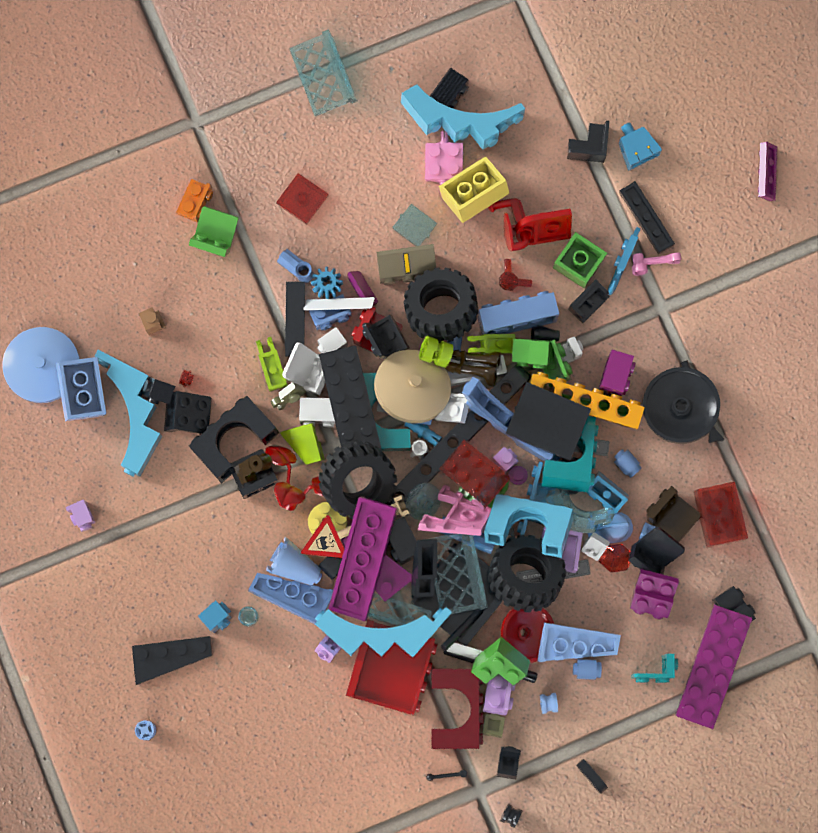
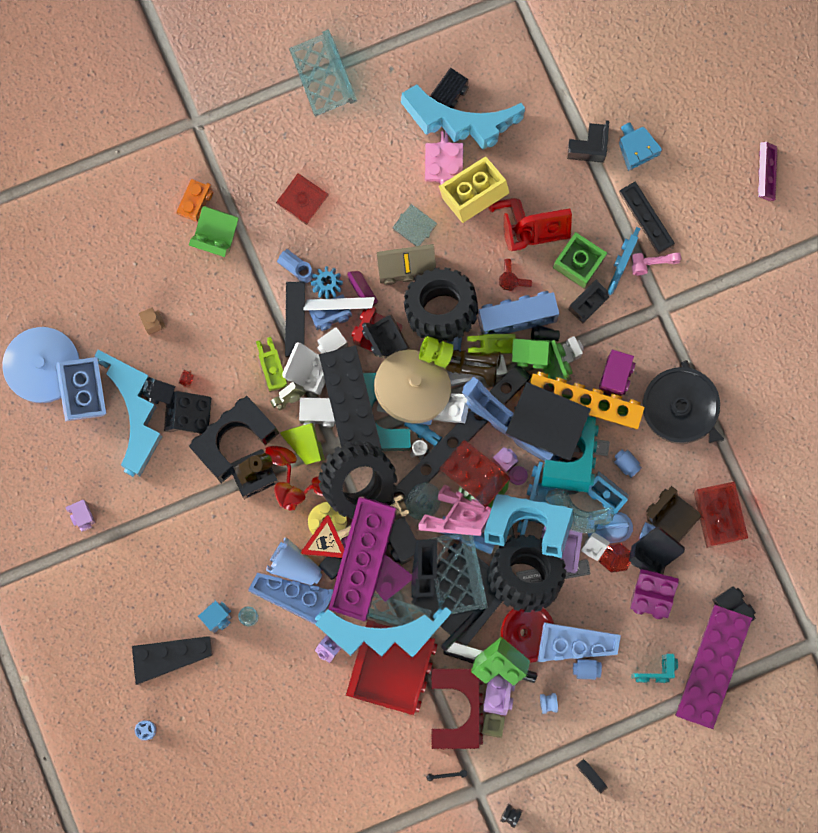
(508, 762): black bracket -> none

